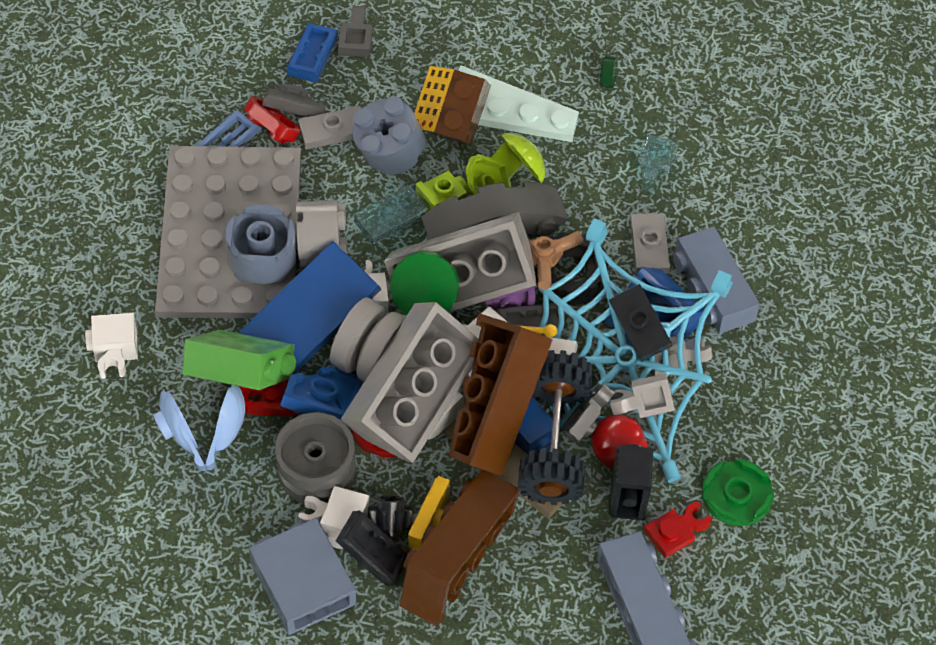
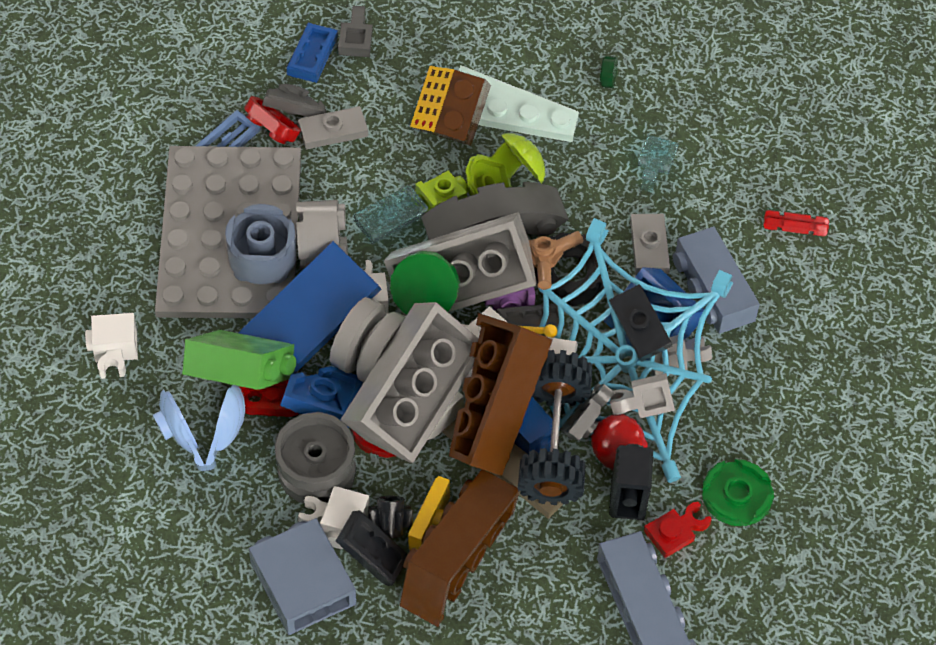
(388, 135): sand blue brick -> none
(796, 223): none -> red axle

